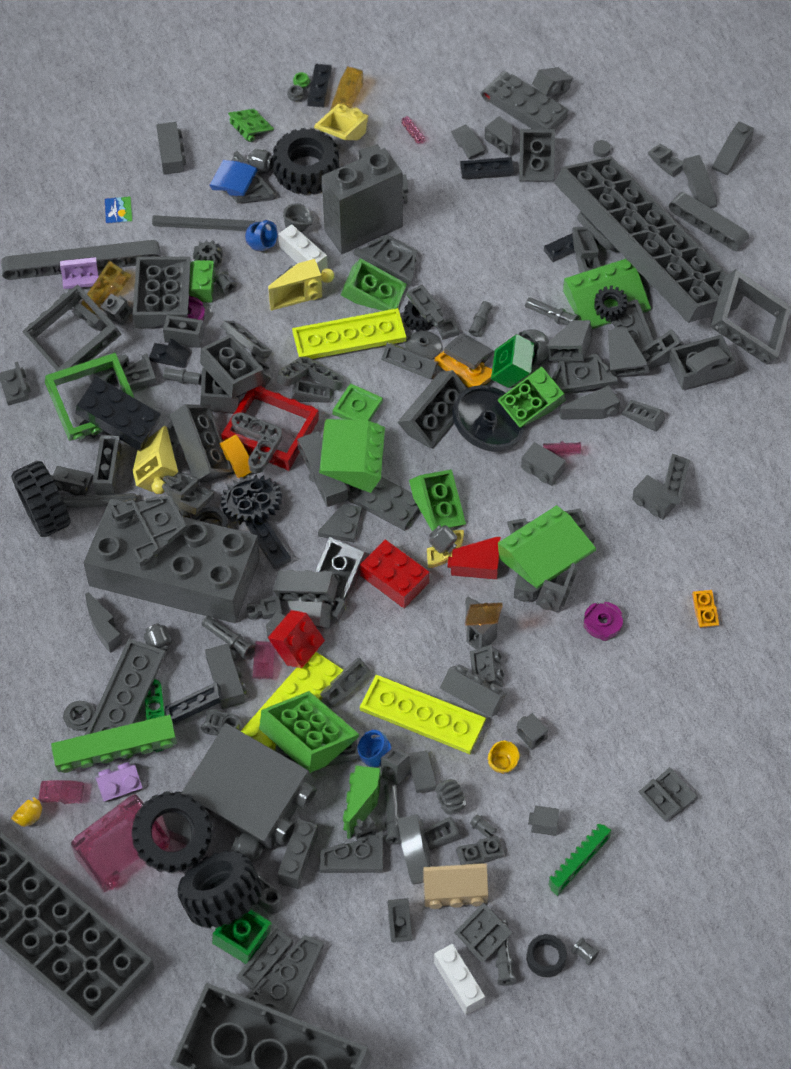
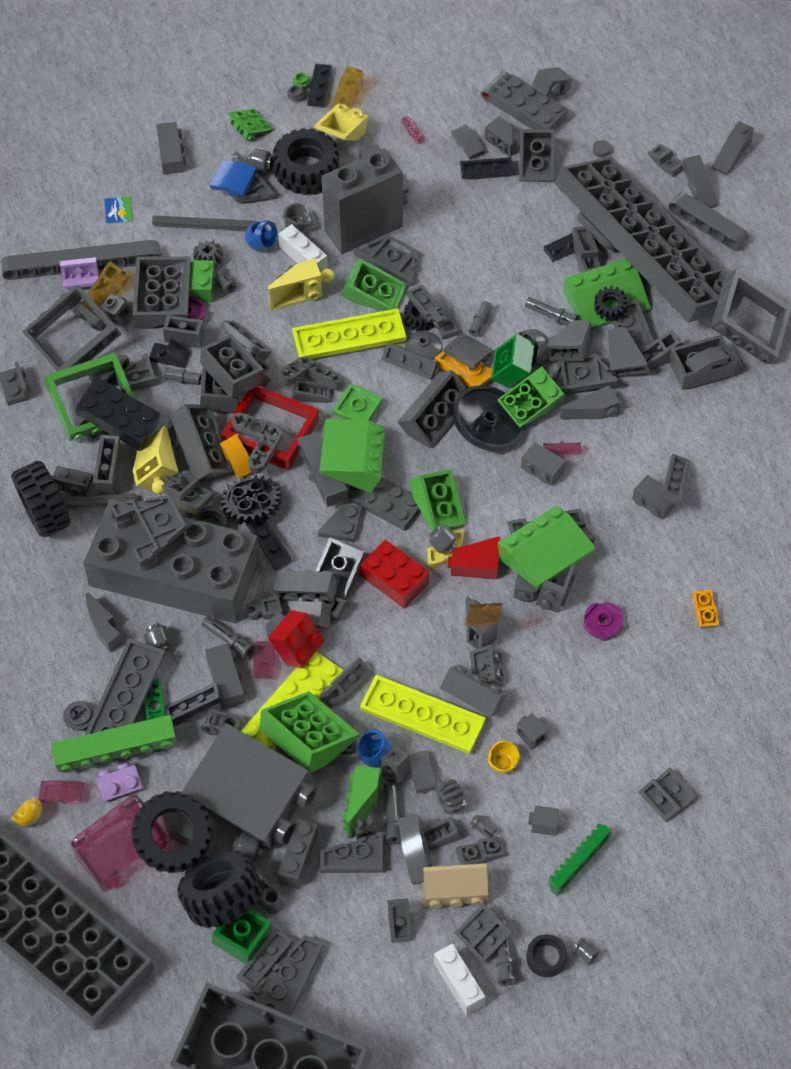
(655, 418): dark grey slope -> none

